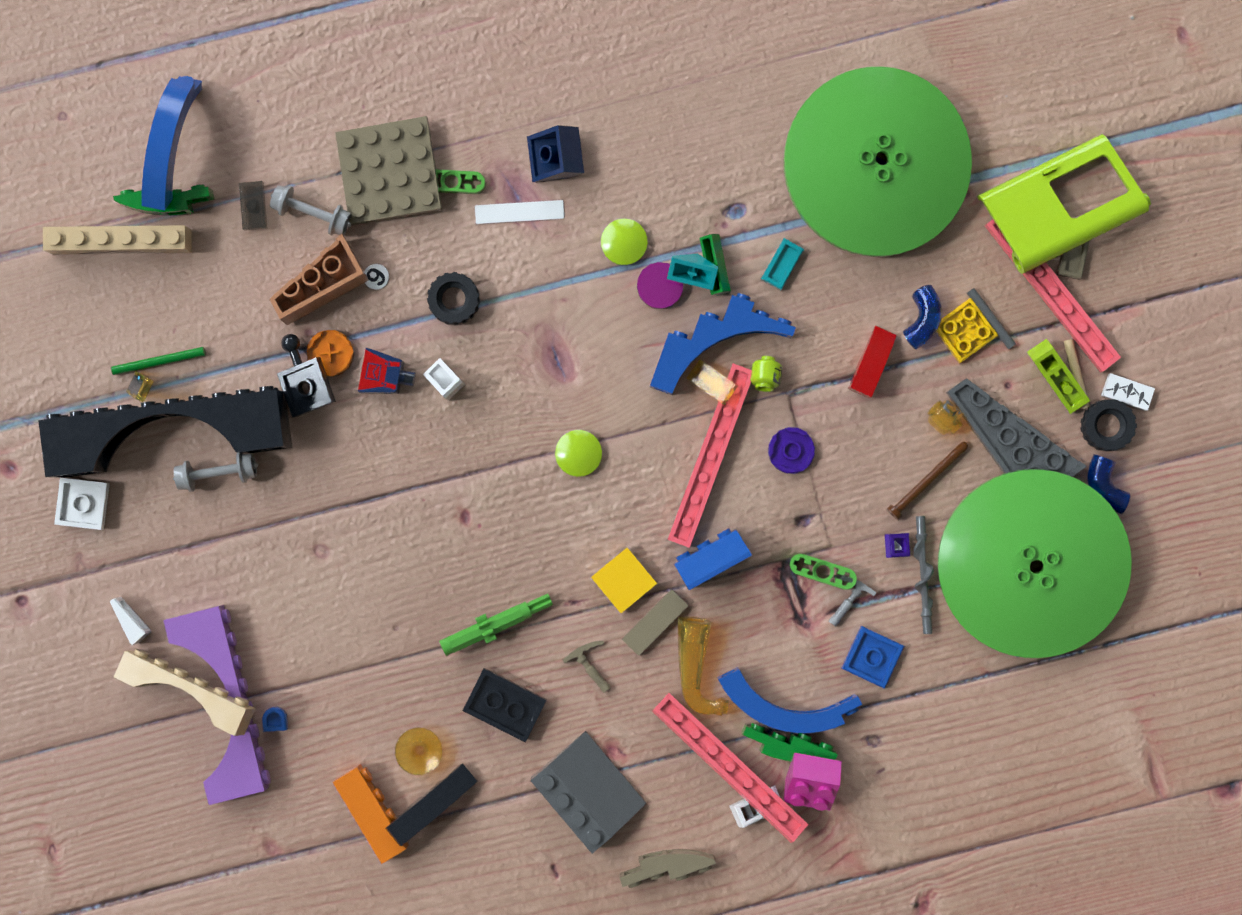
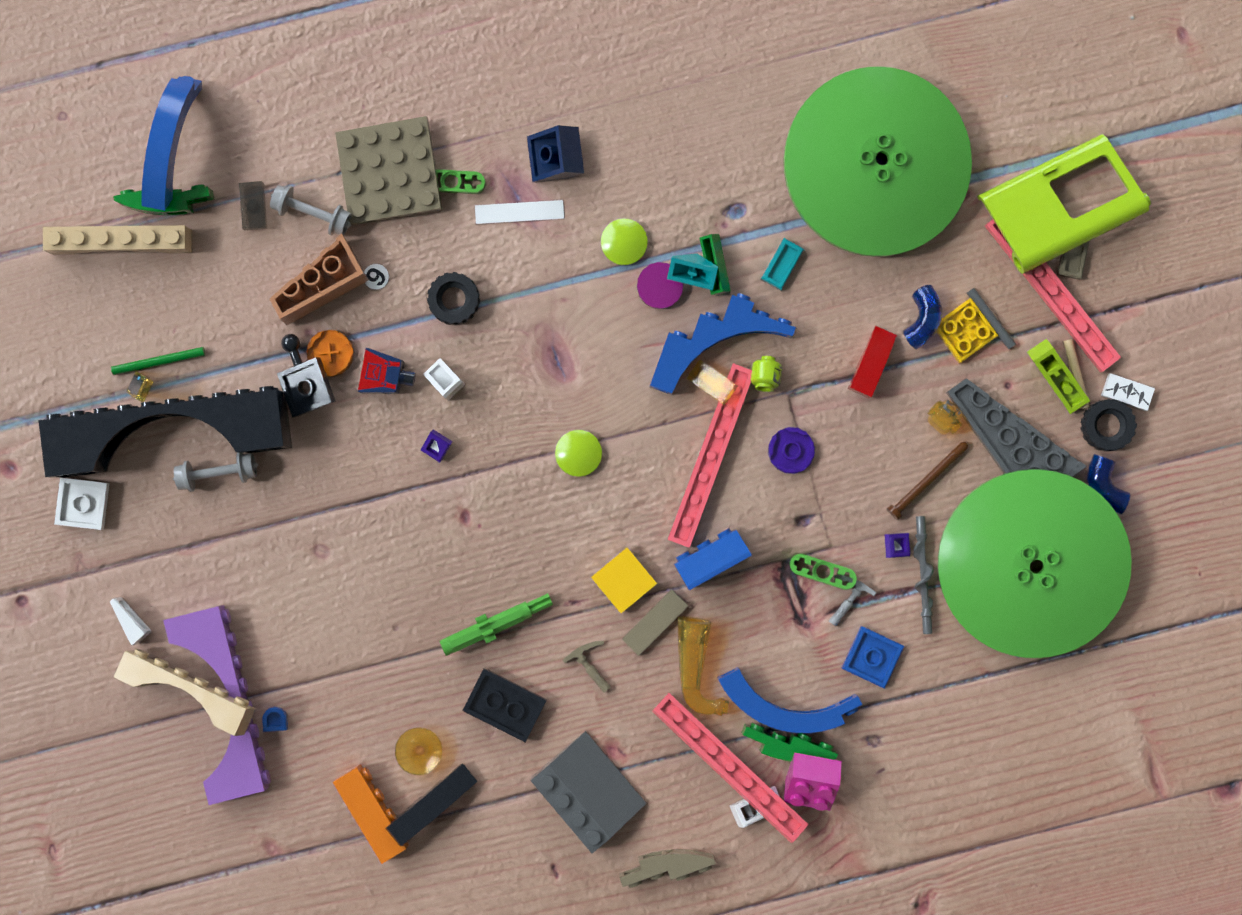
(436, 445): none -> dark purple tile

